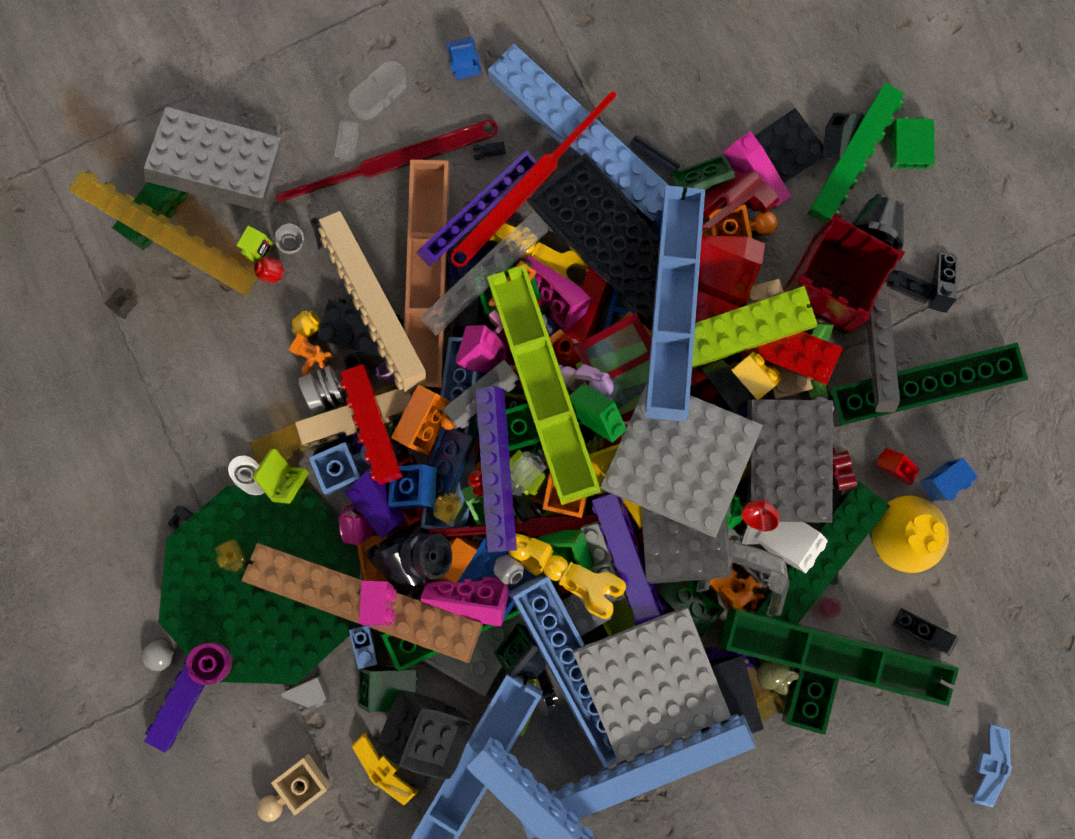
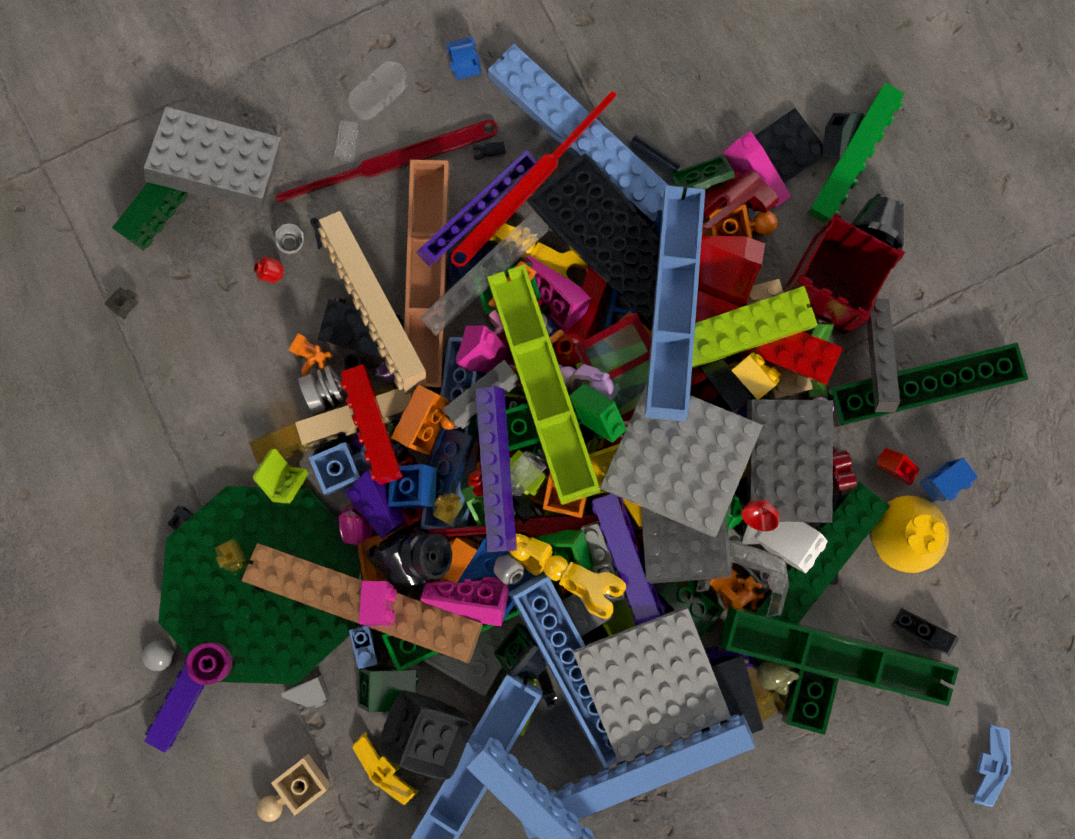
(162, 232): clear yellow brick -> none
(241, 472): white piece -> none
(254, 244): lime brick -> none
(306, 324): yellow head -> none
(468, 316): black hinge -> none
(831, 607): clear pink plate -> none
(909, 285): black hinge -> none
(912, 143): green brick -> none
(944, 282): black slope -> none

